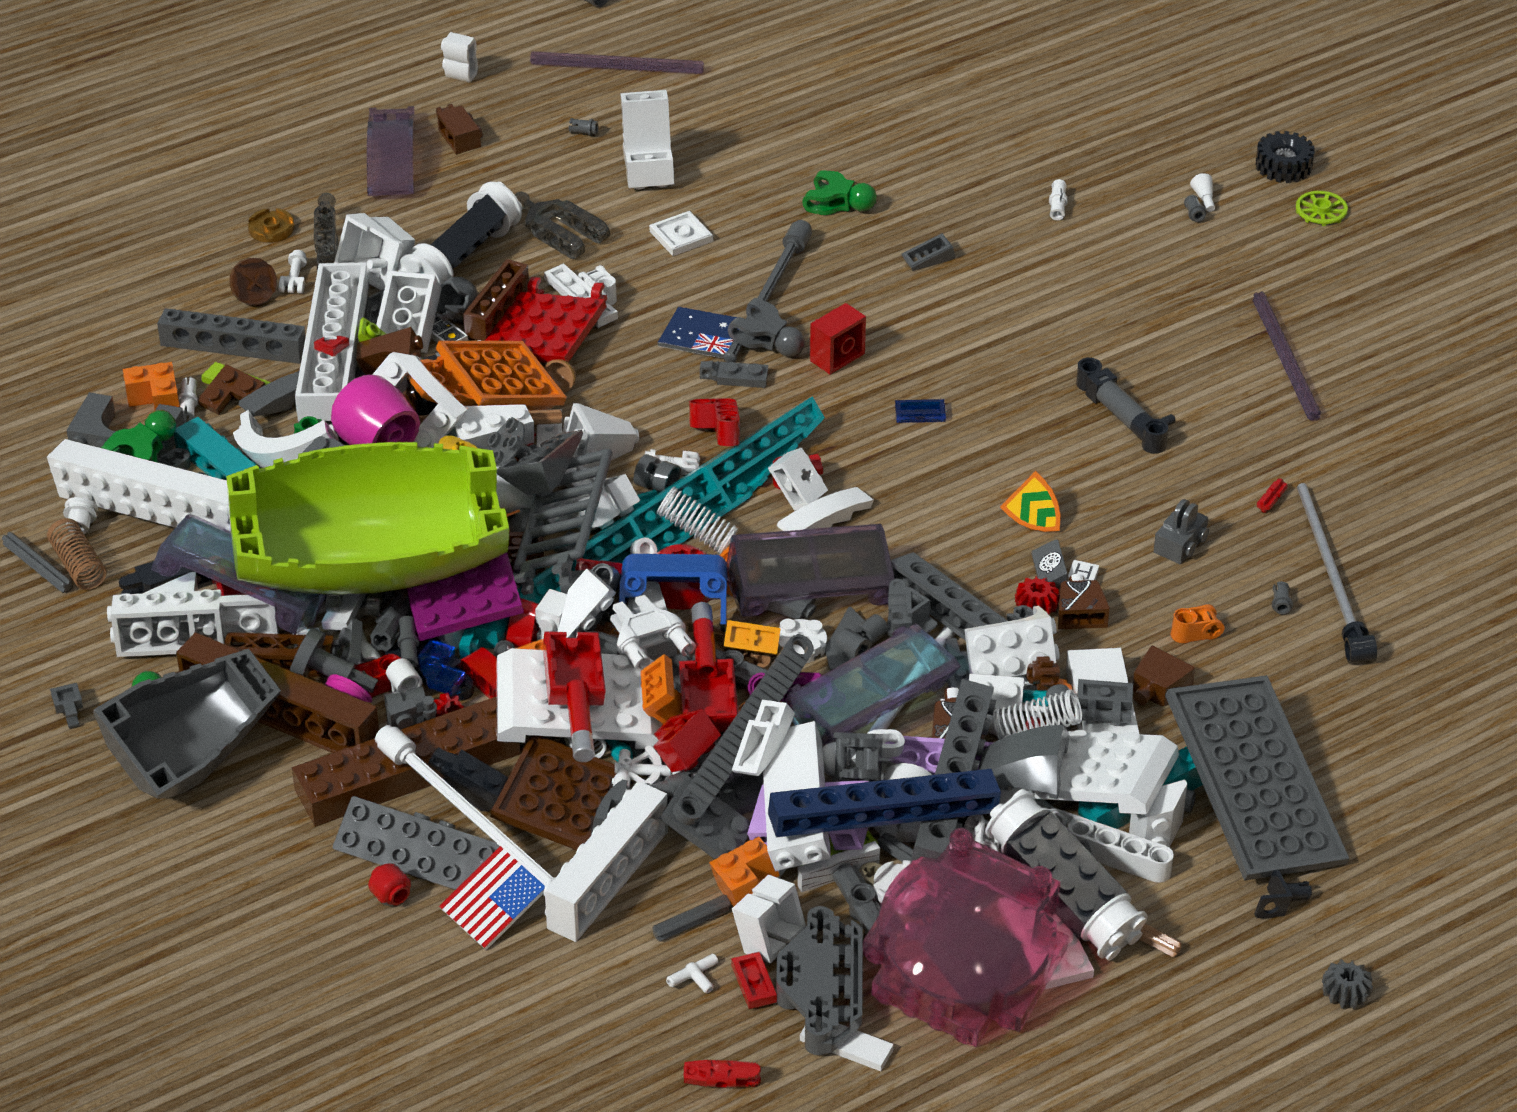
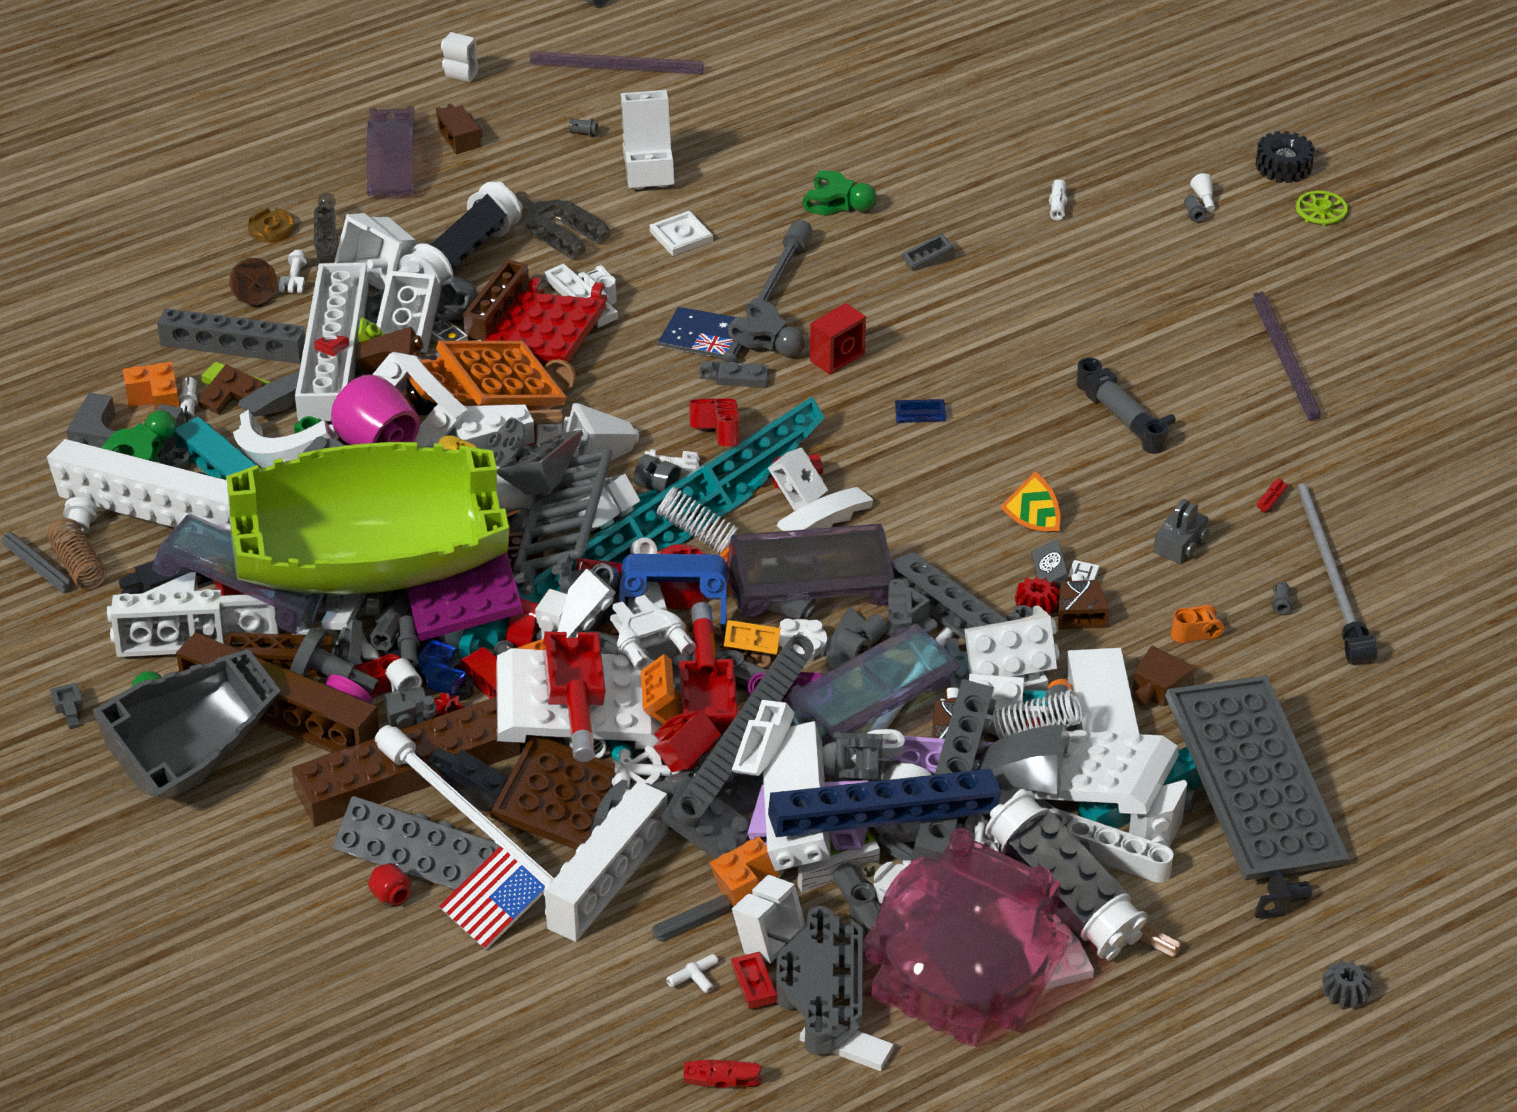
(1043, 673): reddish brown gear -> none
(1108, 695): dark grey plate -> none

